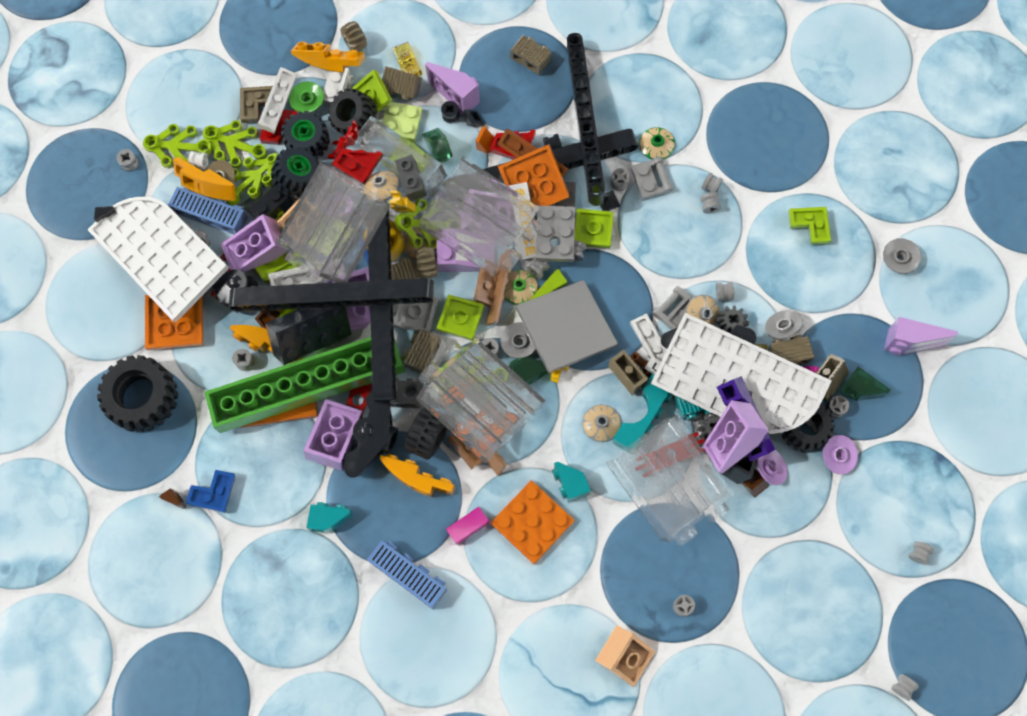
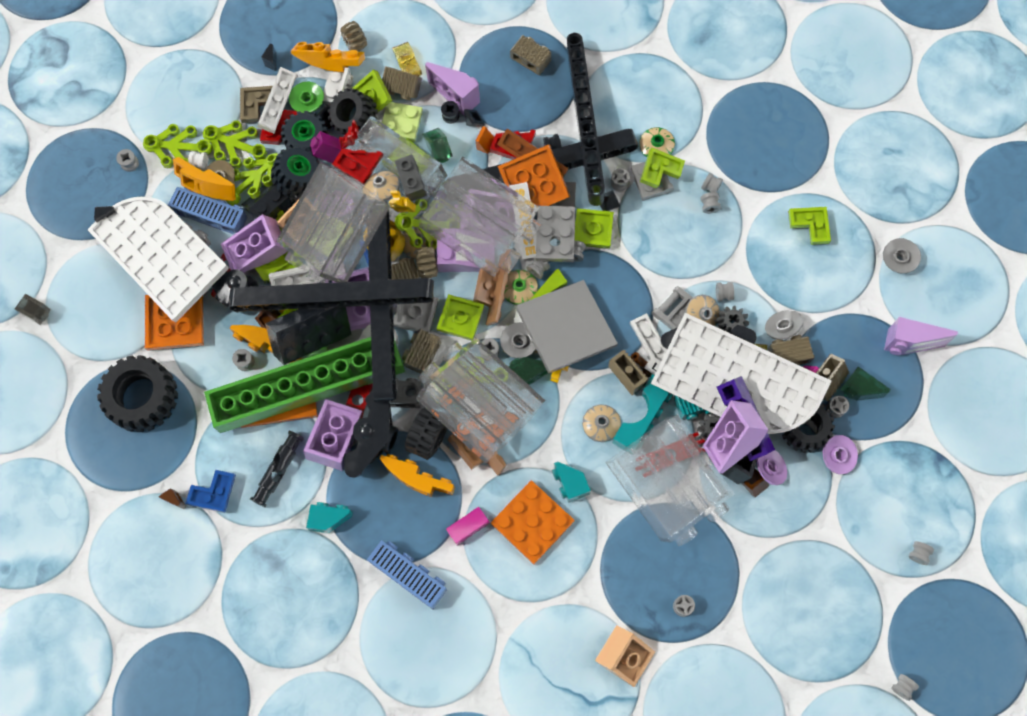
(33, 309): none -> clear smoke brick
(269, 57): none -> black slope
(279, 465): none -> black piece
(324, 115): none -> black slope
(325, 147): none -> magenta brick
(658, 164): none -> lime plate

